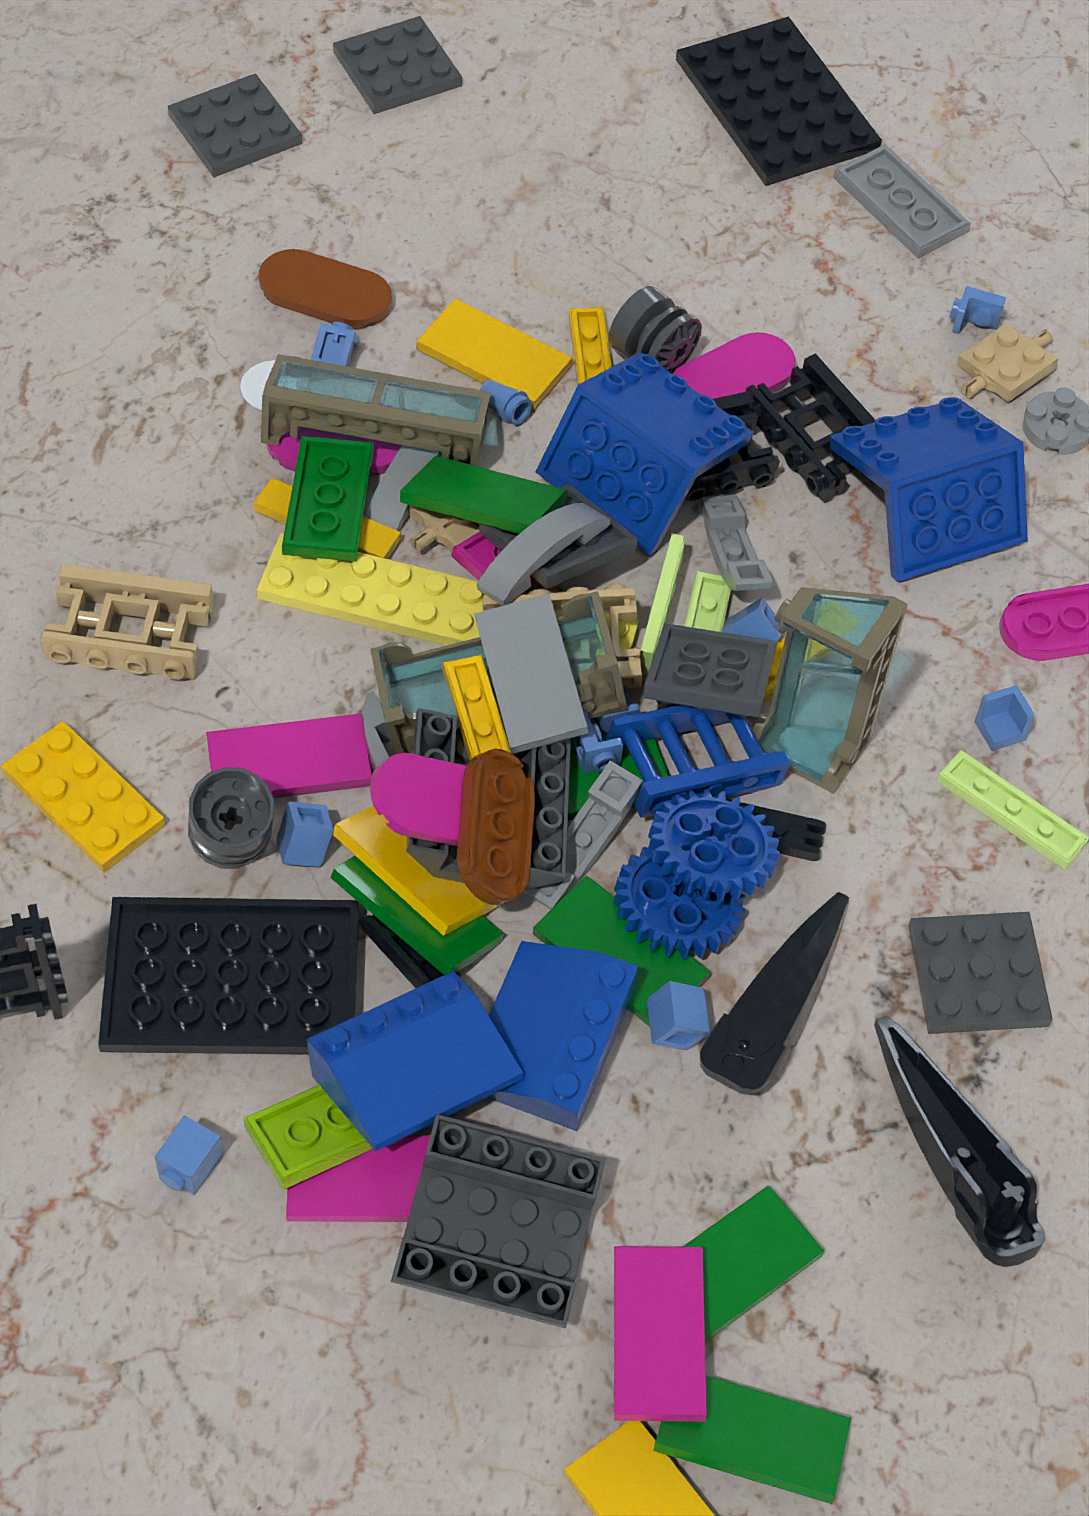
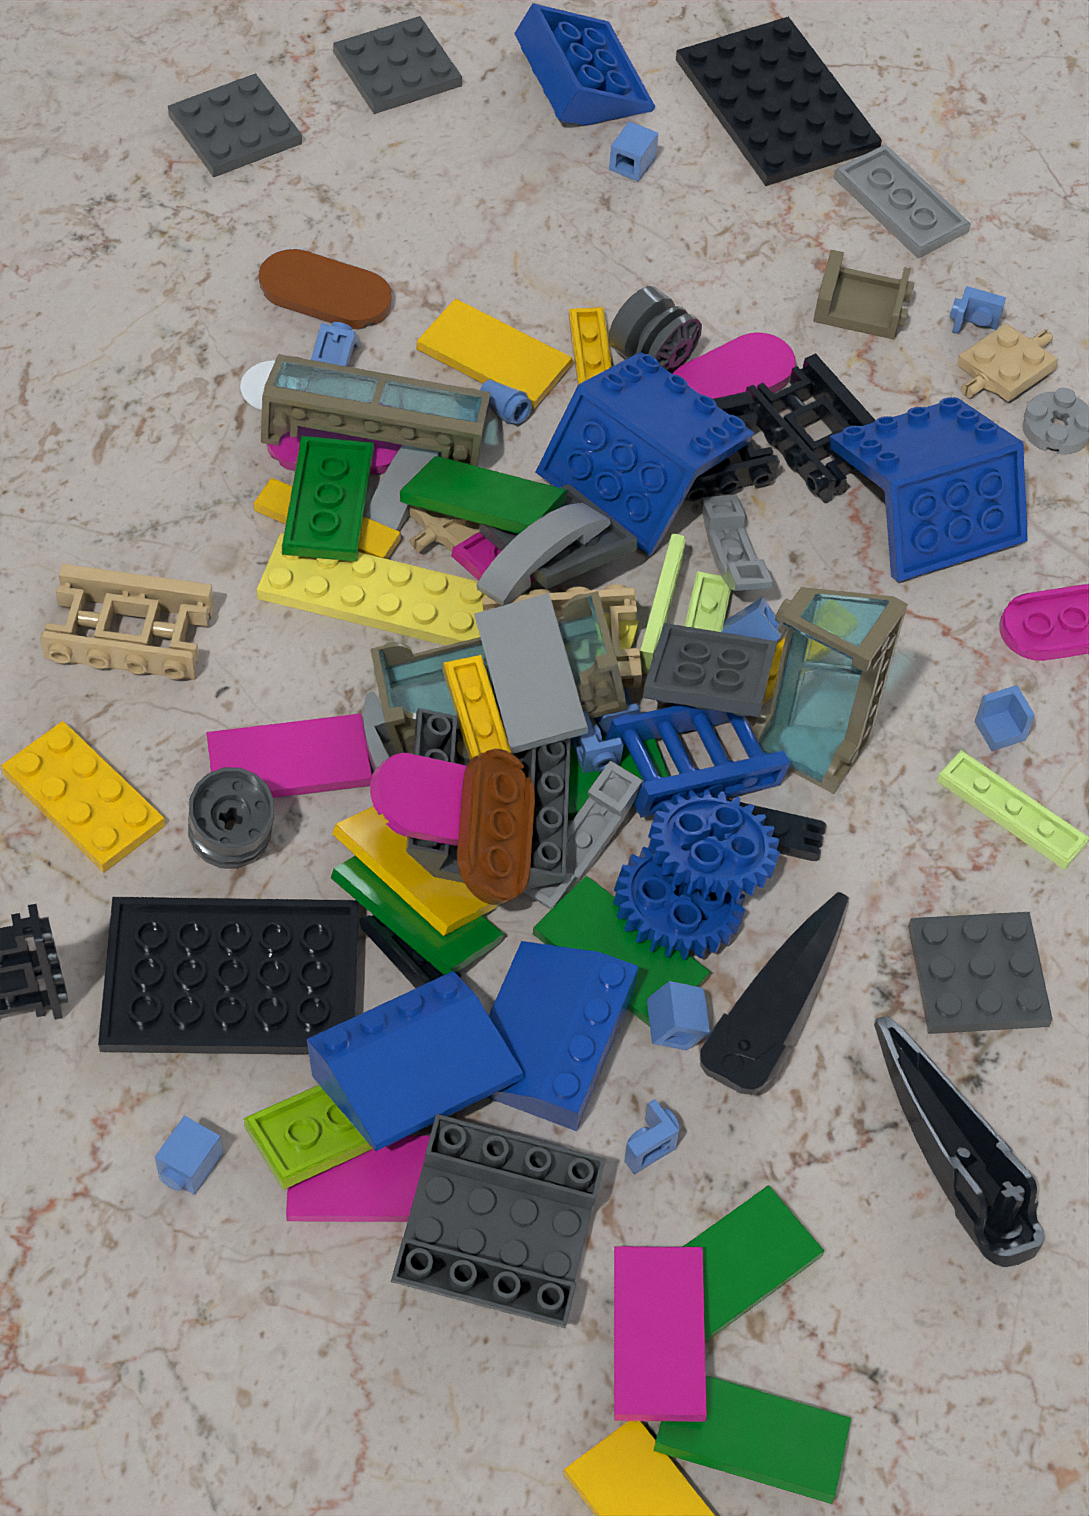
(304, 834): medium blue panel -> none
(581, 66): none -> blue slope
(633, 151): none -> medium blue brick
(652, 1144): none -> medium blue bracket
(862, 299): none -> dark tan panel

